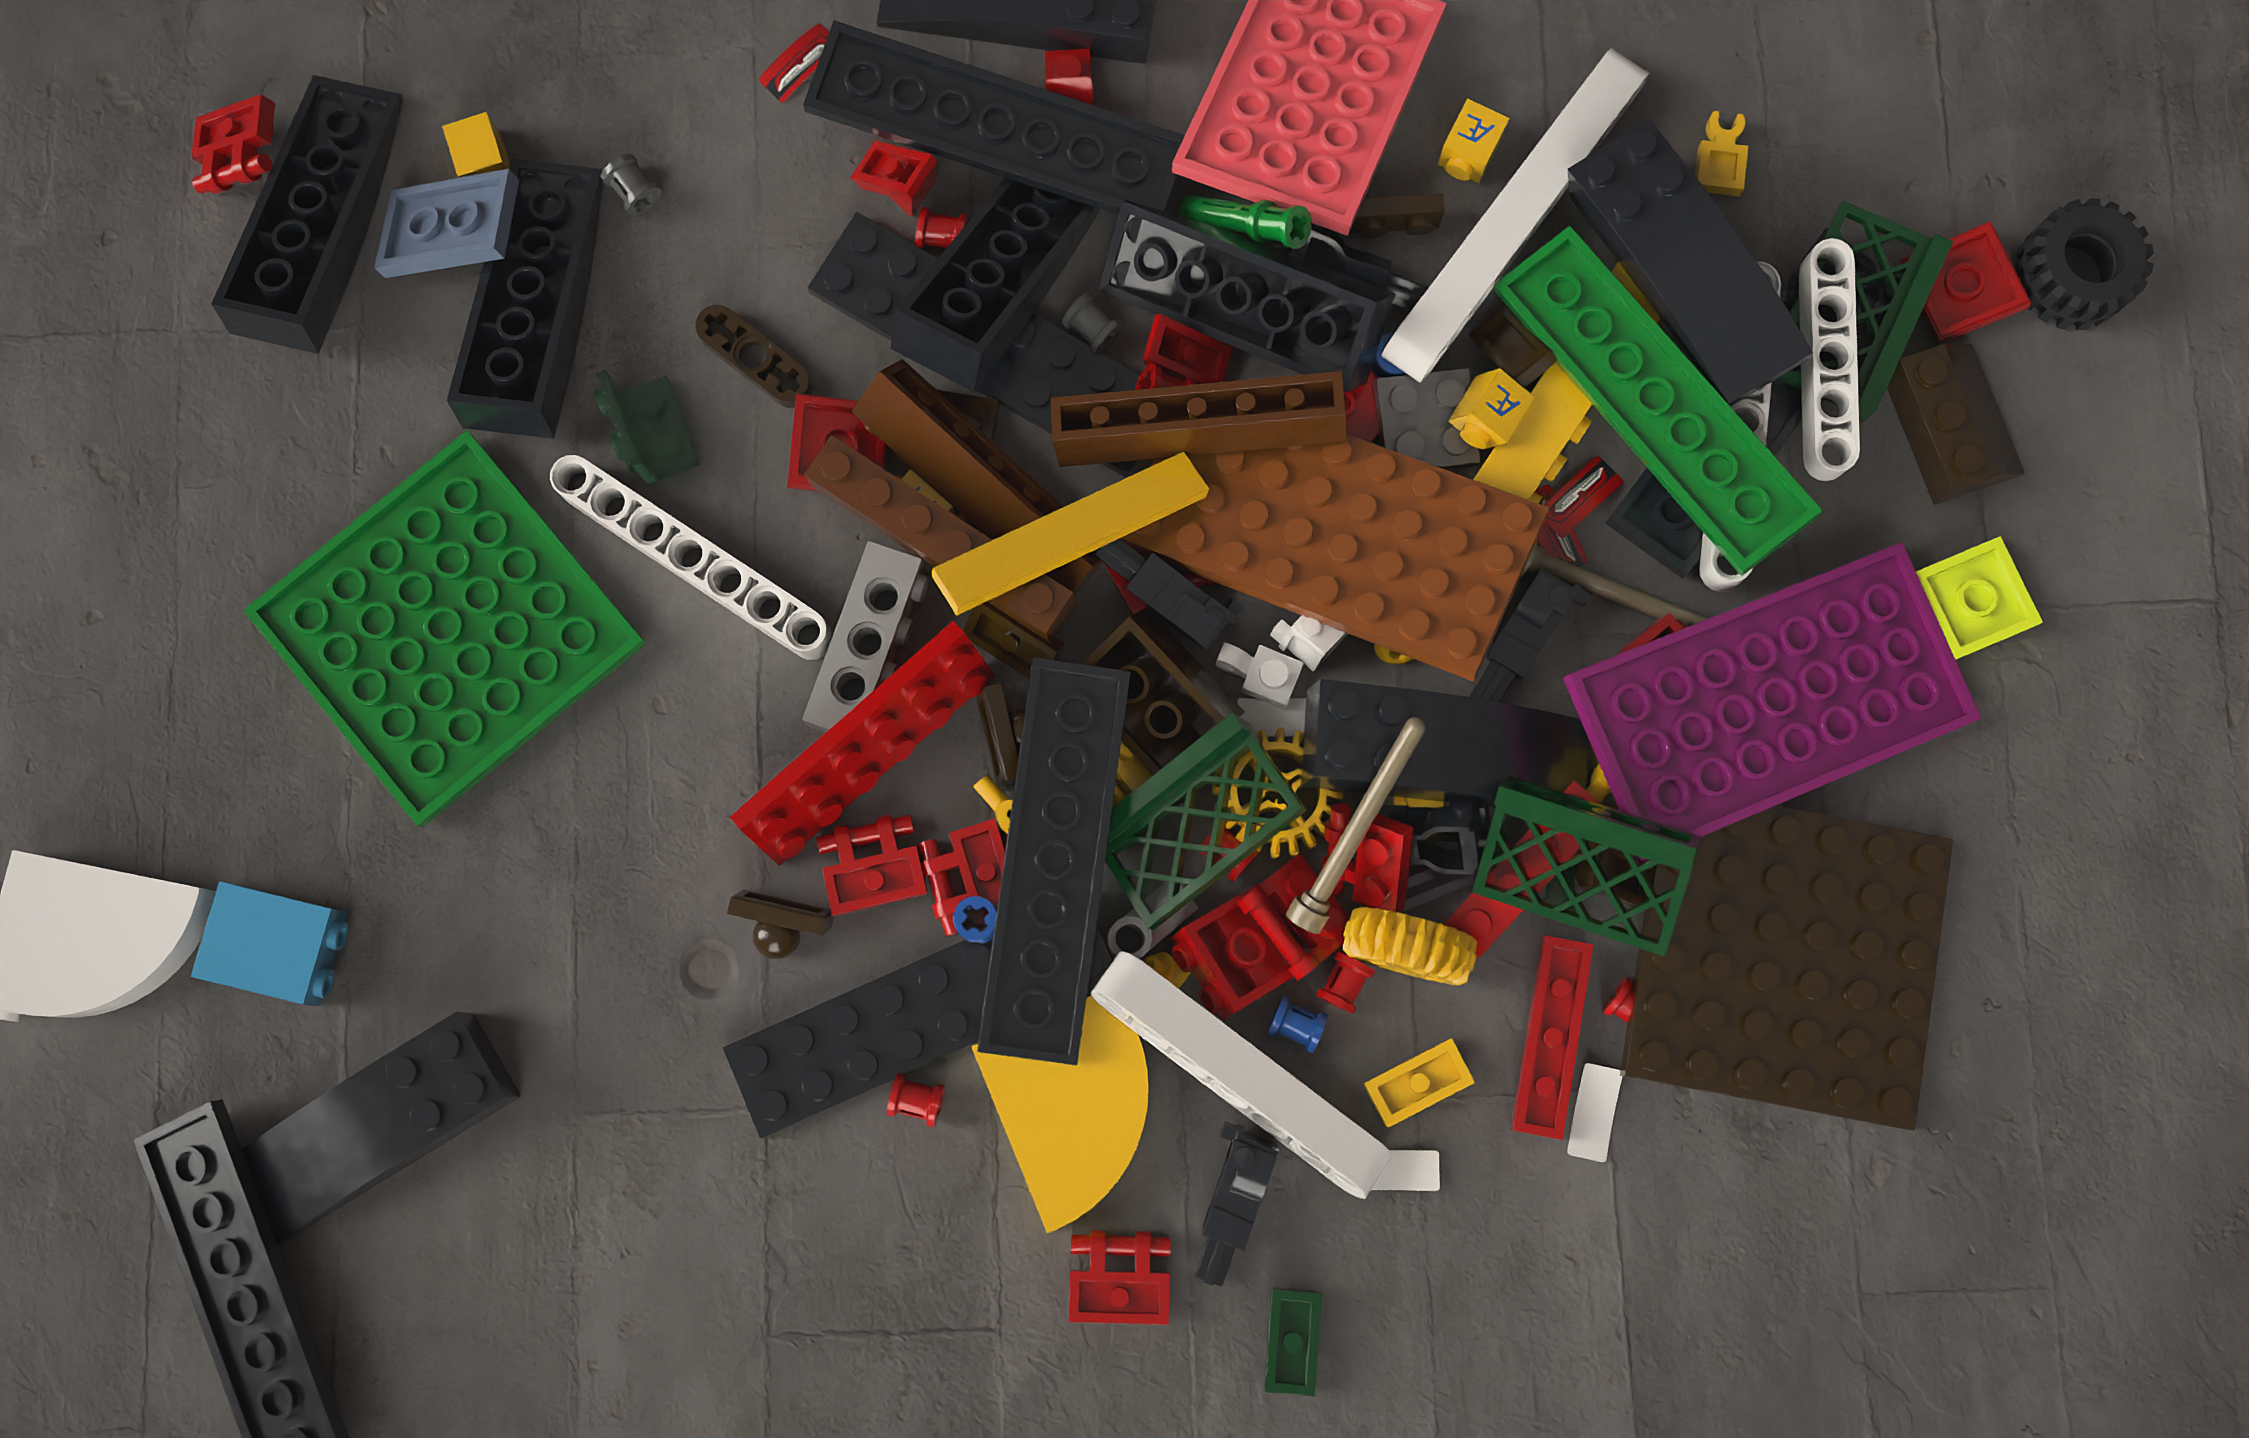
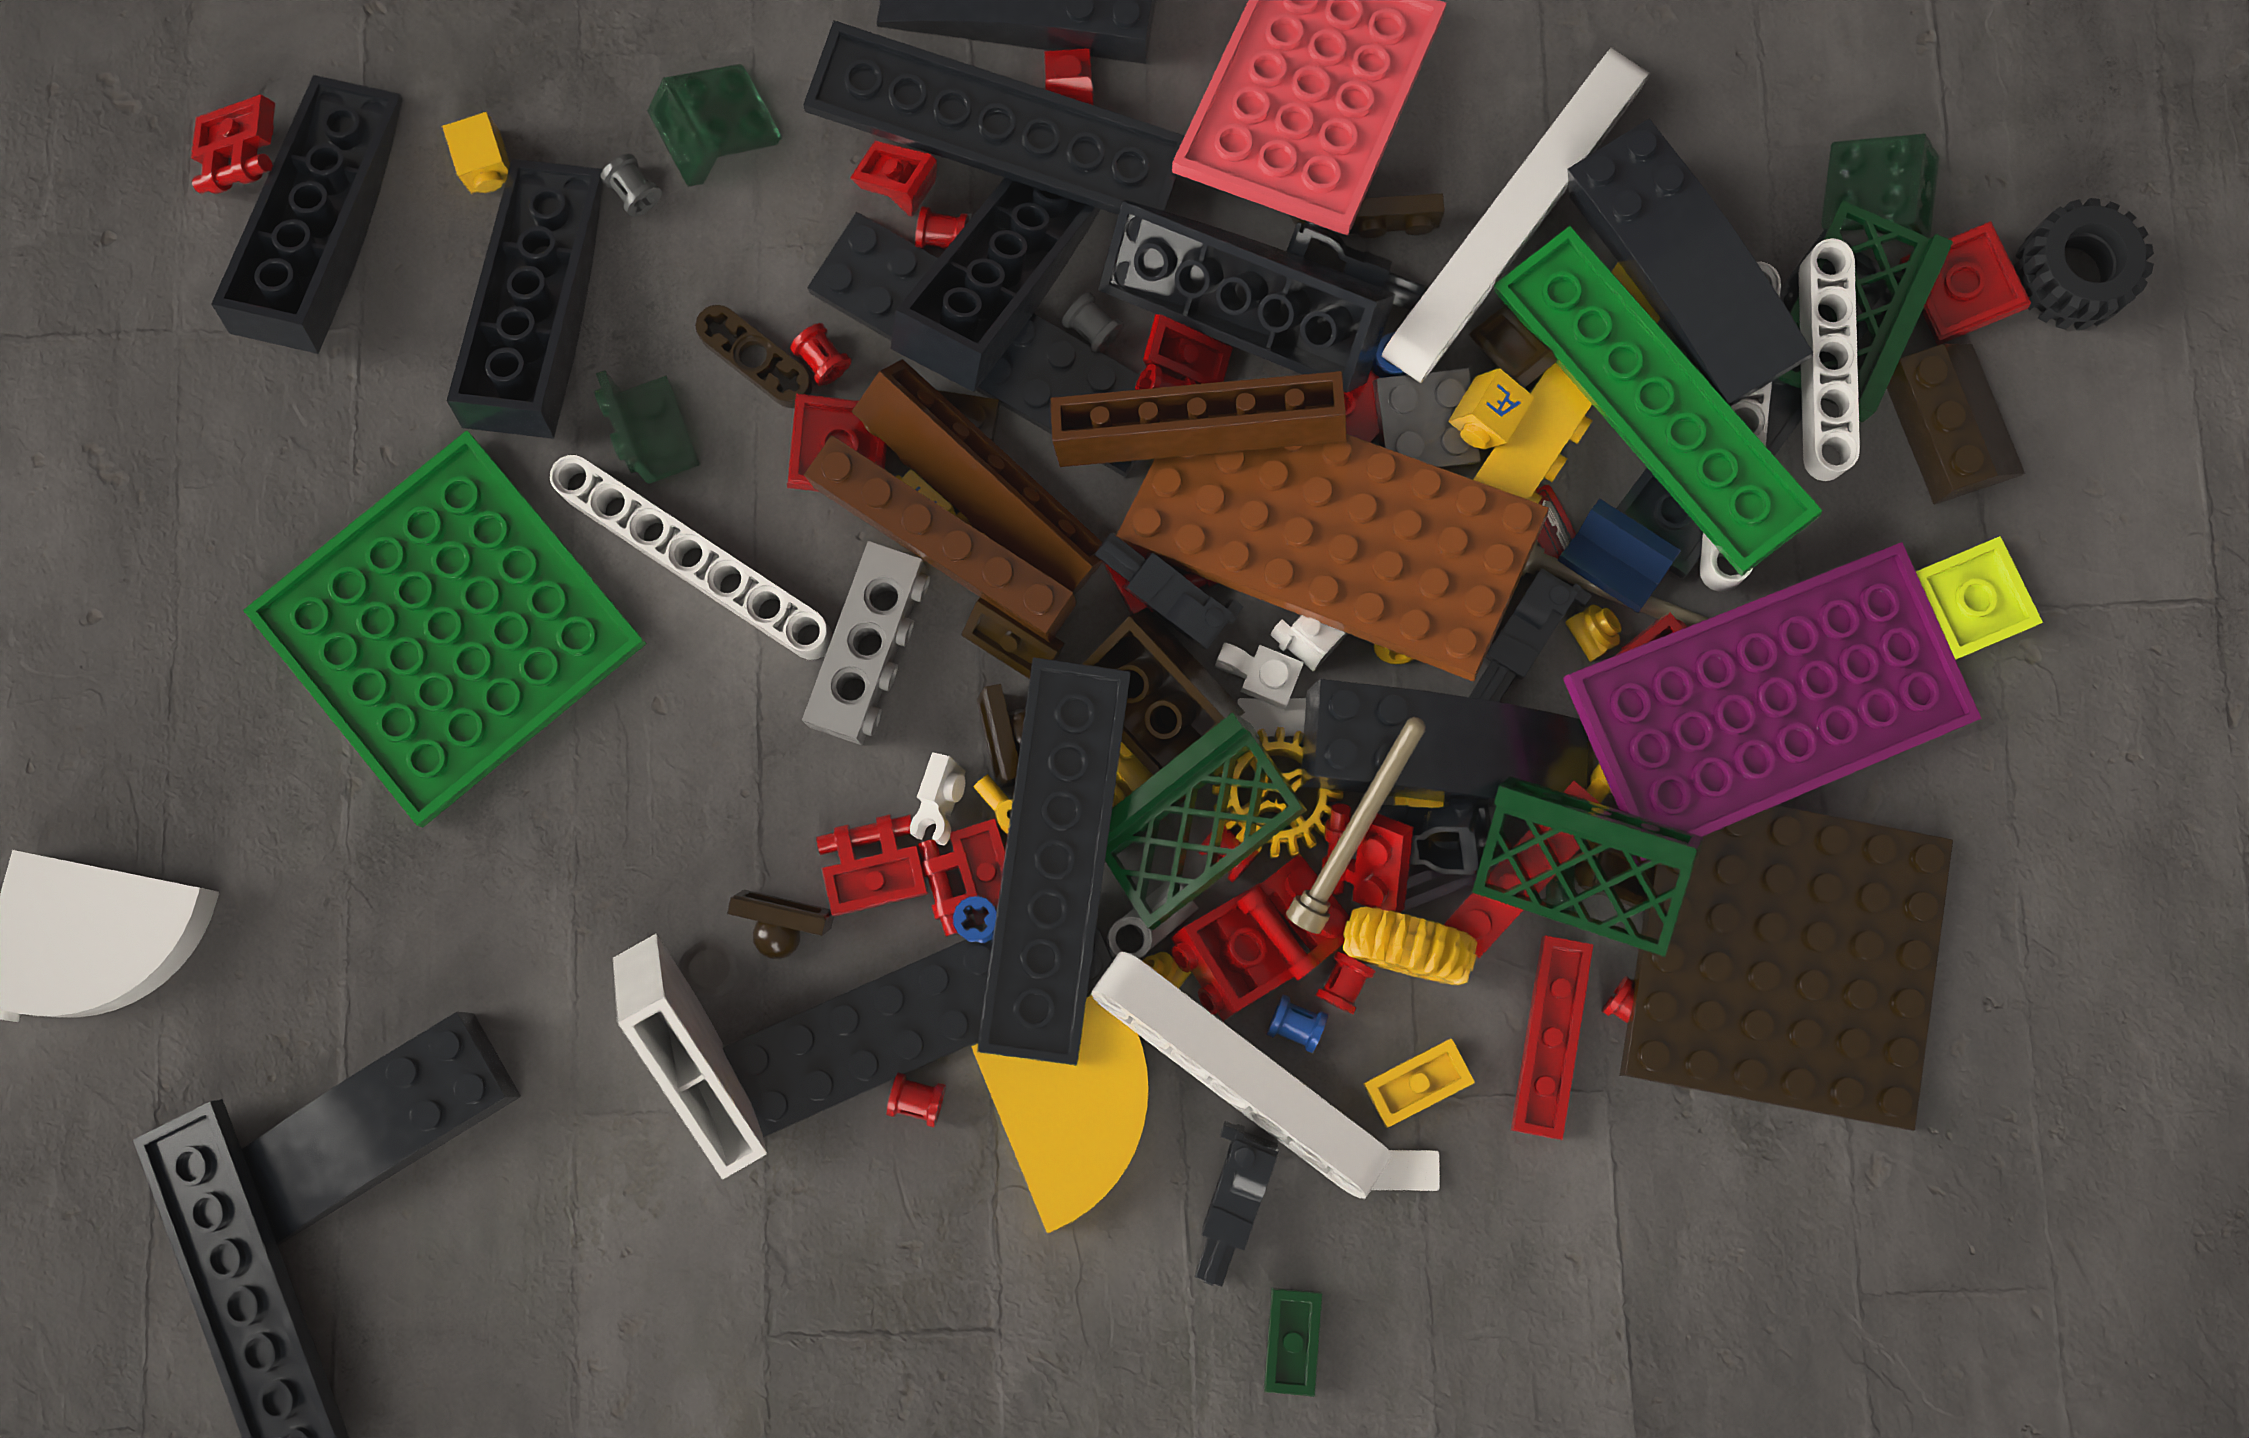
(270, 945): dark azure panel -> none
(447, 224): sand blue plate -> none
(685, 1055): none -> white brick
(709, 118): none -> clear green bracket
(795, 64): sticker -> none
(820, 354): none -> red bush
(864, 745): red plate -> none
(939, 792): none -> white plate
(1069, 533): yellow tile -> none
(1119, 1295): red plate -> none
(1260, 221): green pin -> none
(1472, 142): yellow brick -> none
(1581, 496): sticker -> none
(1594, 1112): white sticker -> none
(1595, 631): none -> yellow plate
(1619, 555): none -> dark blue panel
(1721, 161): yellow plate -> none
(1886, 177): none -> clear green bracket

